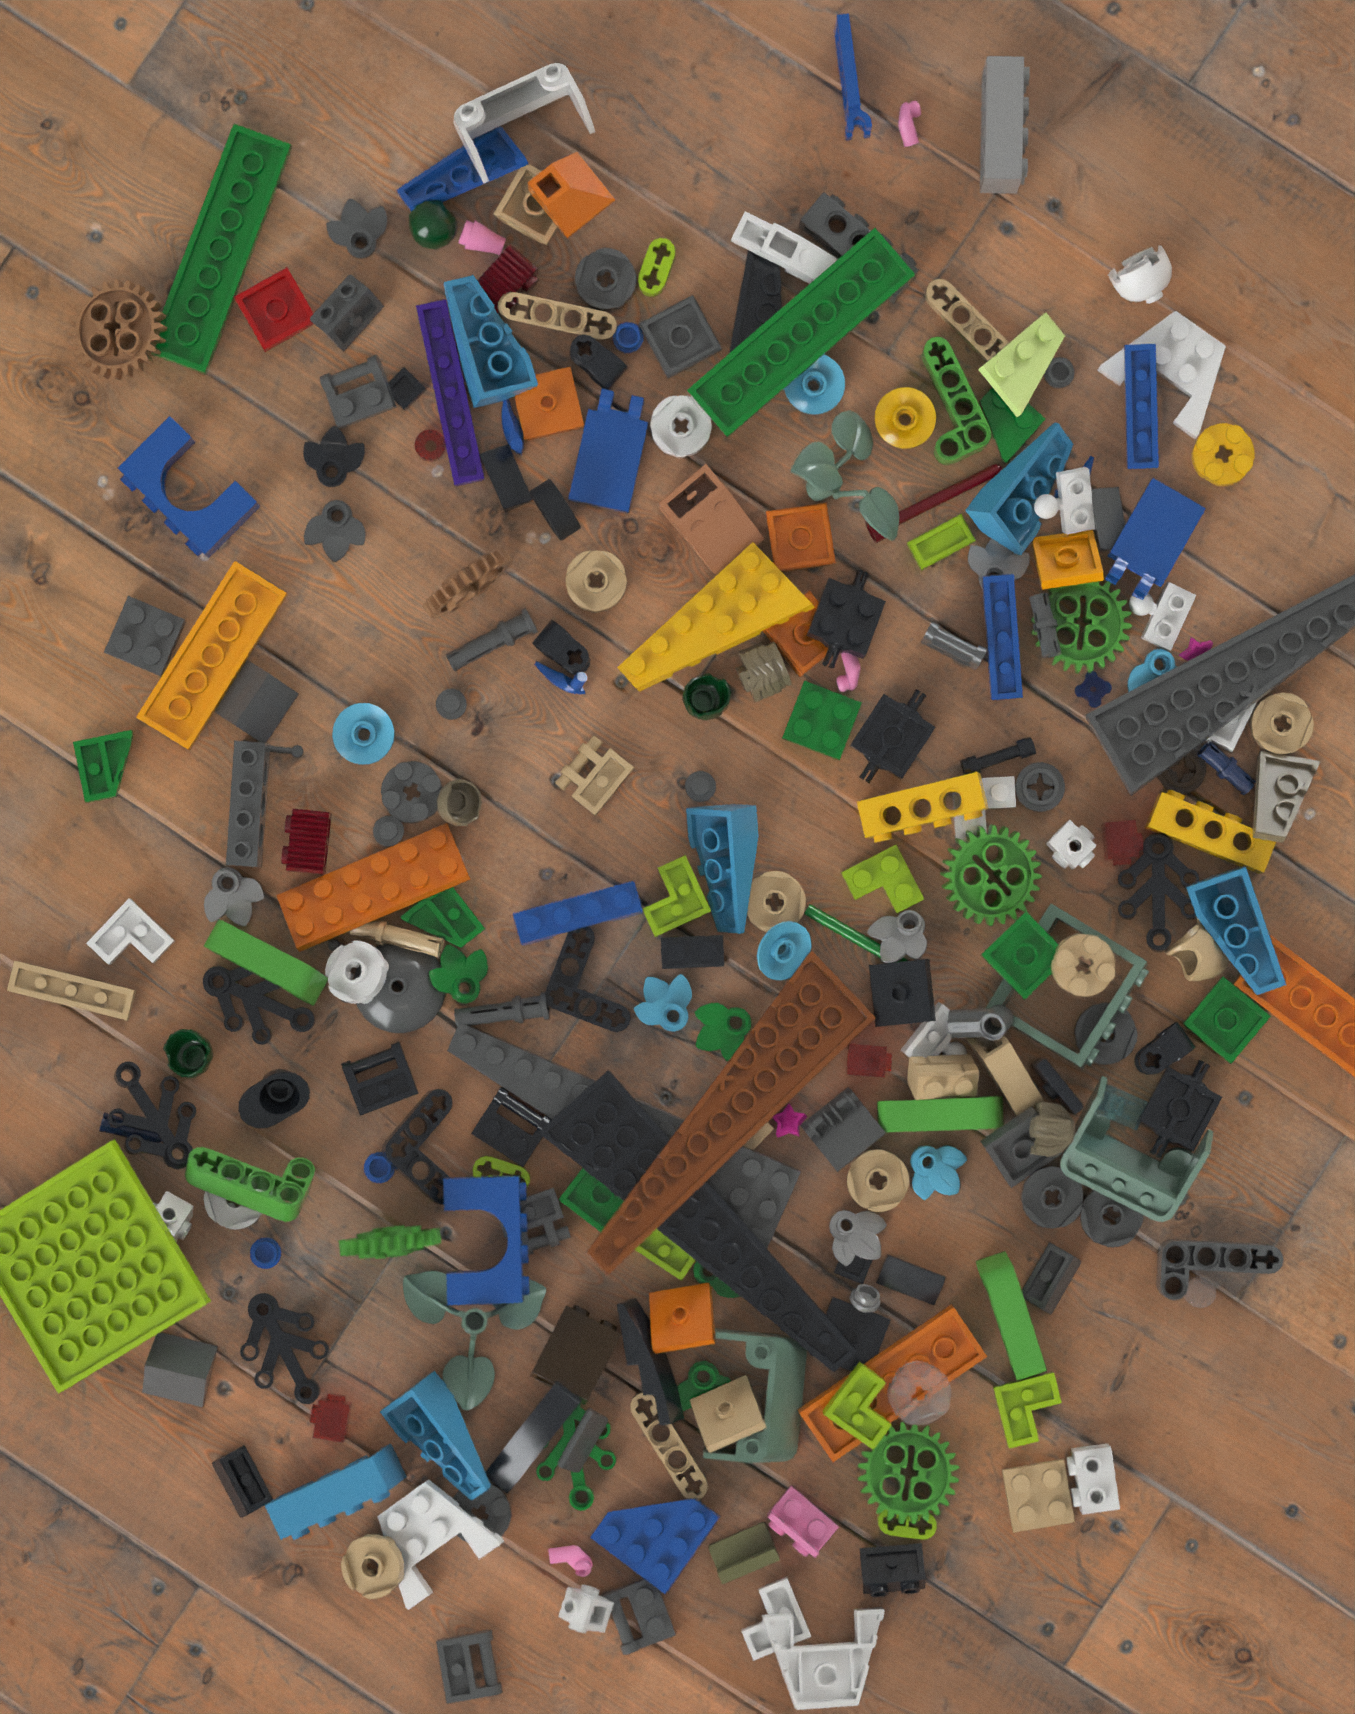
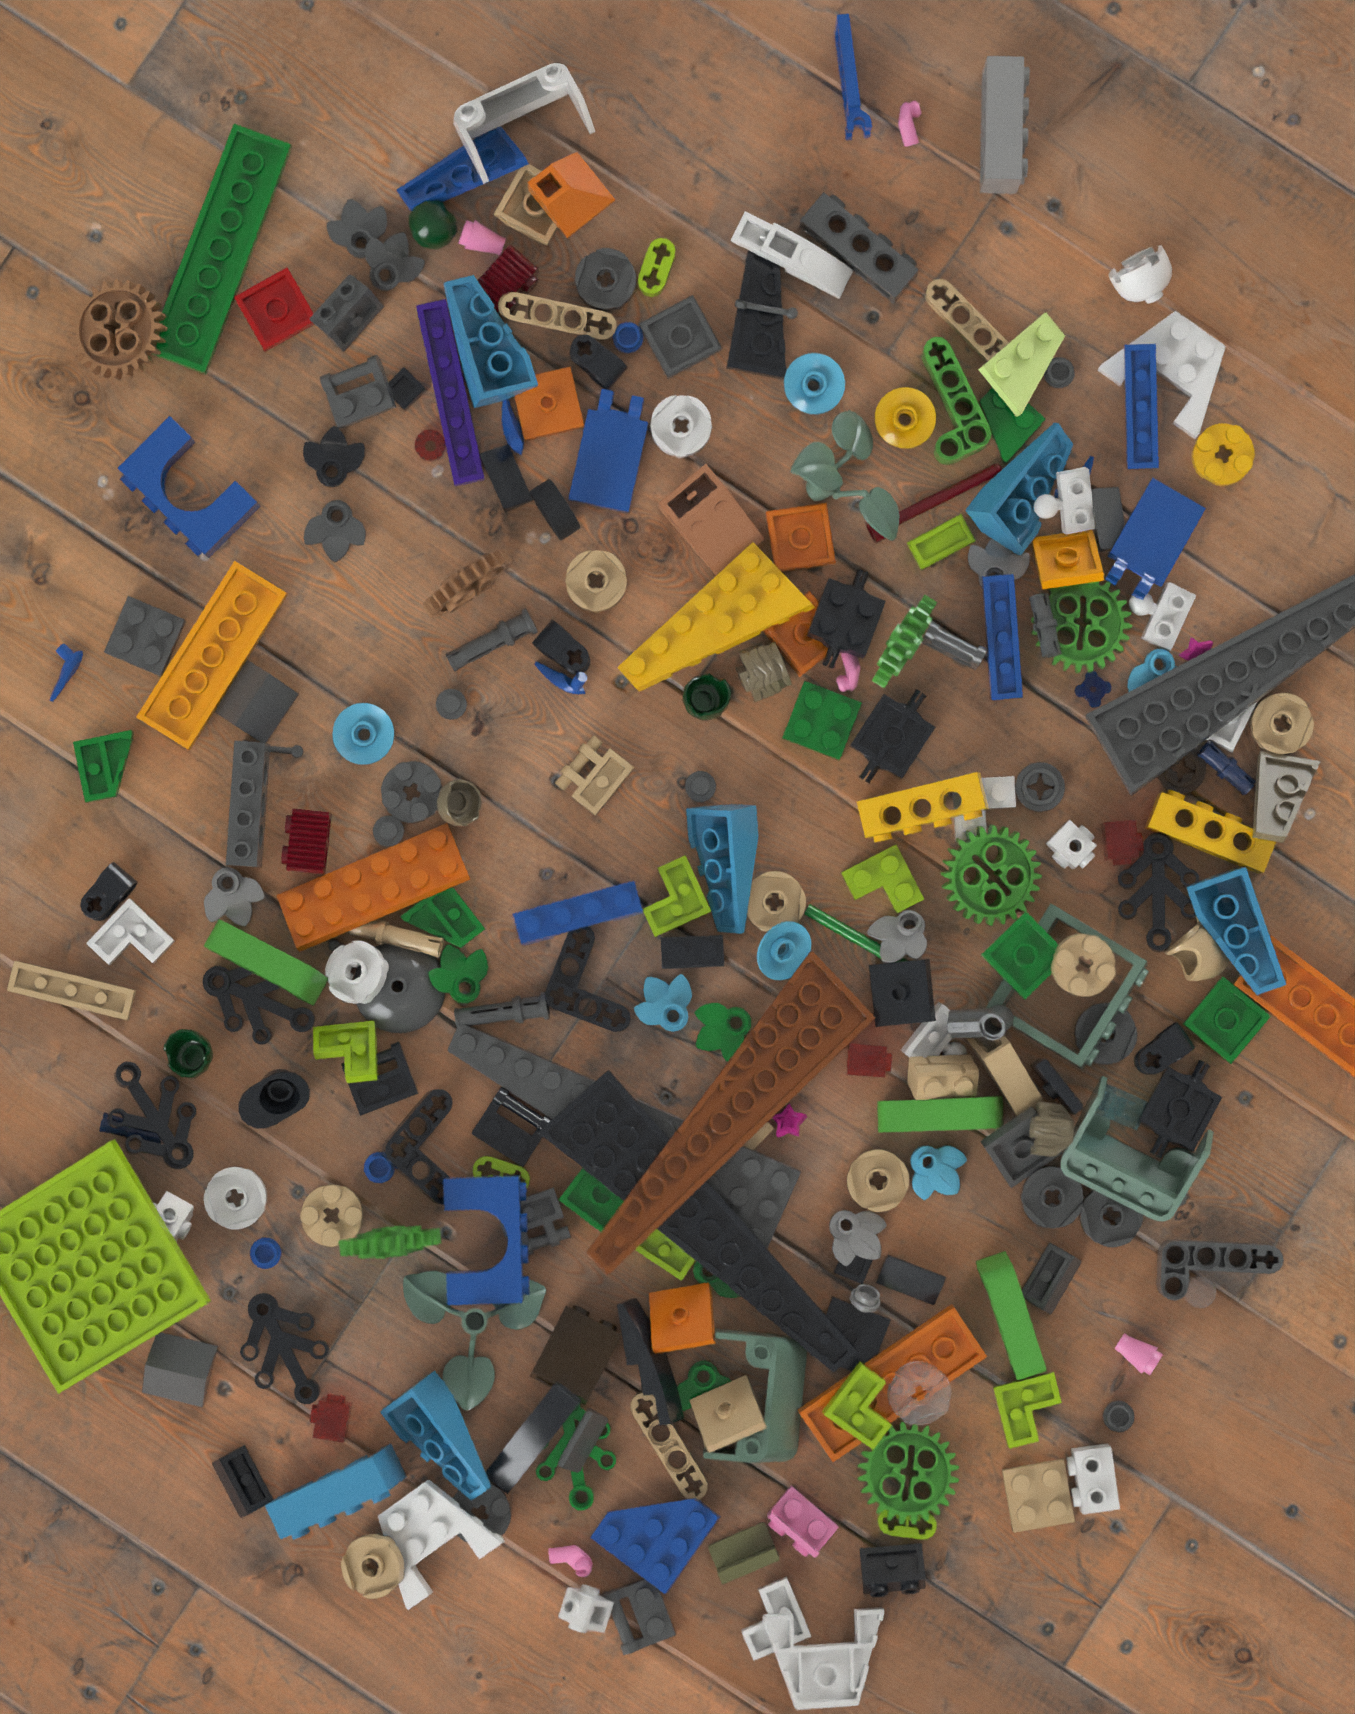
(71, 664): none -> blue bar
(112, 888): none -> black piece
(209, 1170): bright green beam -> none
(314, 1216): none -> tan plate
(352, 1041): none -> lime plate
(394, 258): none -> dark grey plate
(458, 1667): dark grey plate -> none
(791, 313): none -> dark grey hinge
(801, 332): green plate -> none
(843, 1129): dark grey hinge -> none
(904, 641): none -> bright green gear
(1023, 748): black bar -> none
(1118, 1416): none -> dark grey plate
(1139, 1354): none -> bright pink cone

